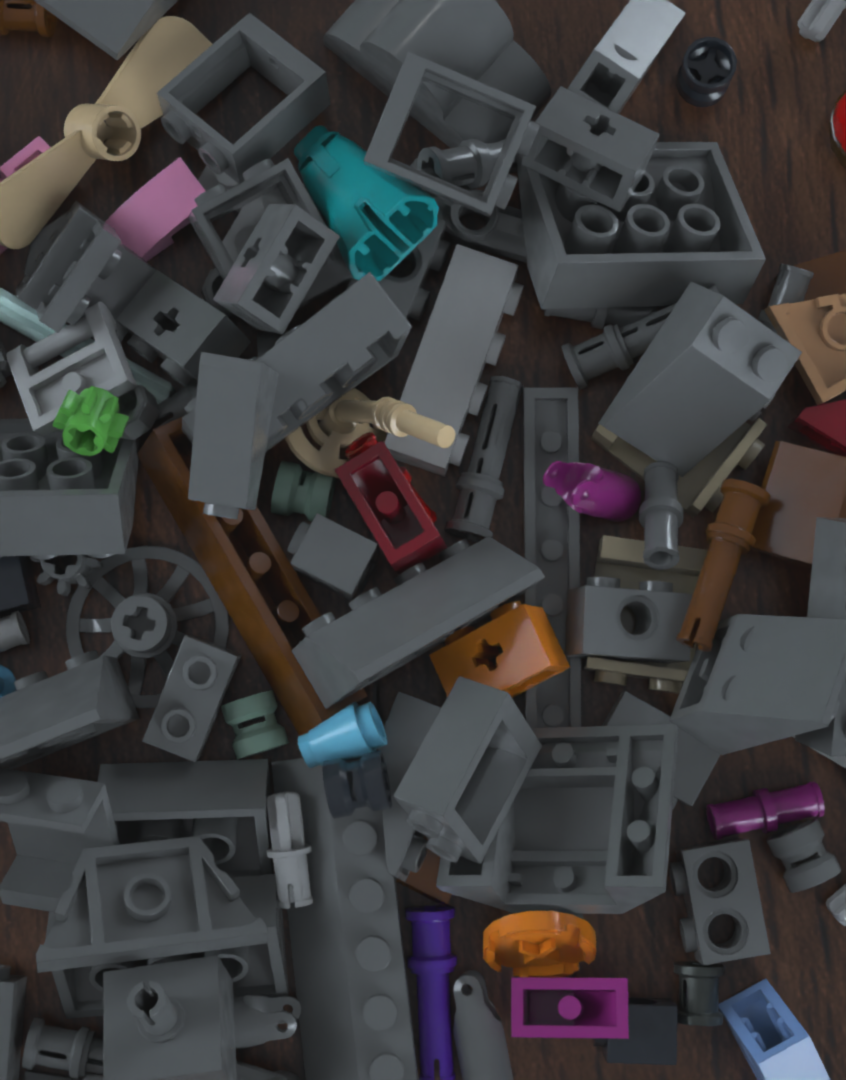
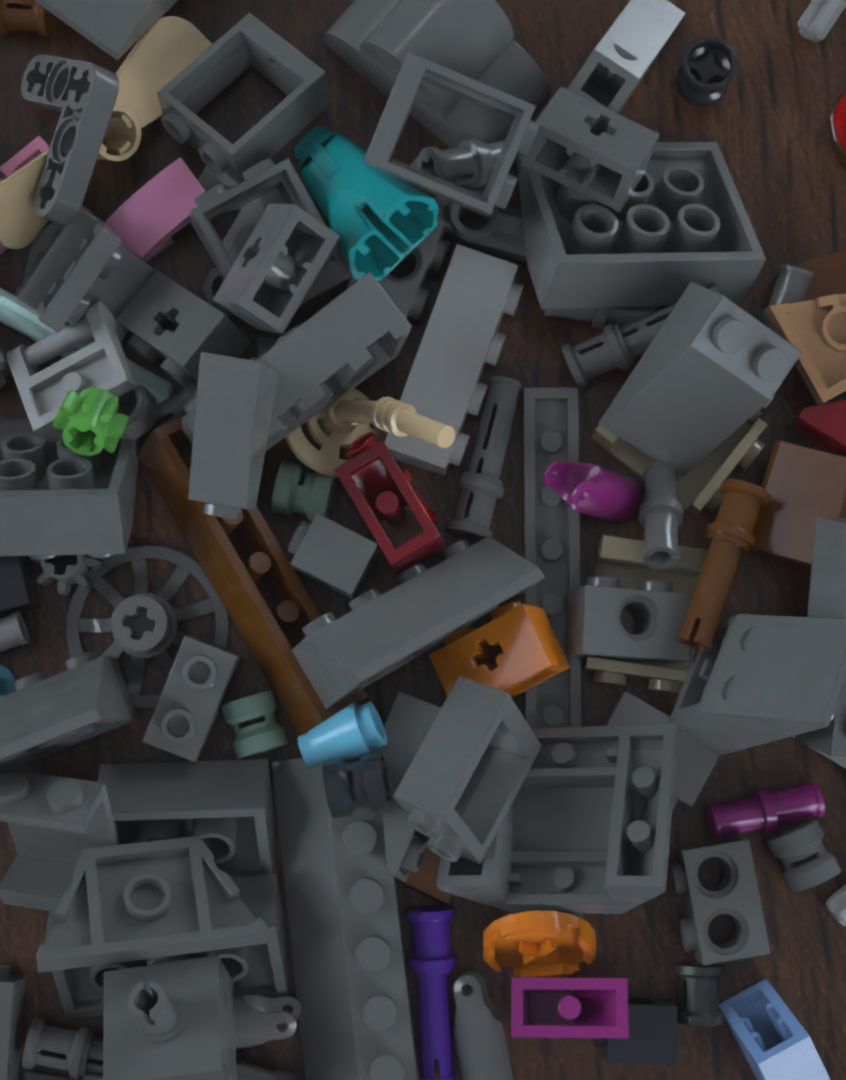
(86, 101): none -> dark grey beam
(289, 850): light grey axle -> none

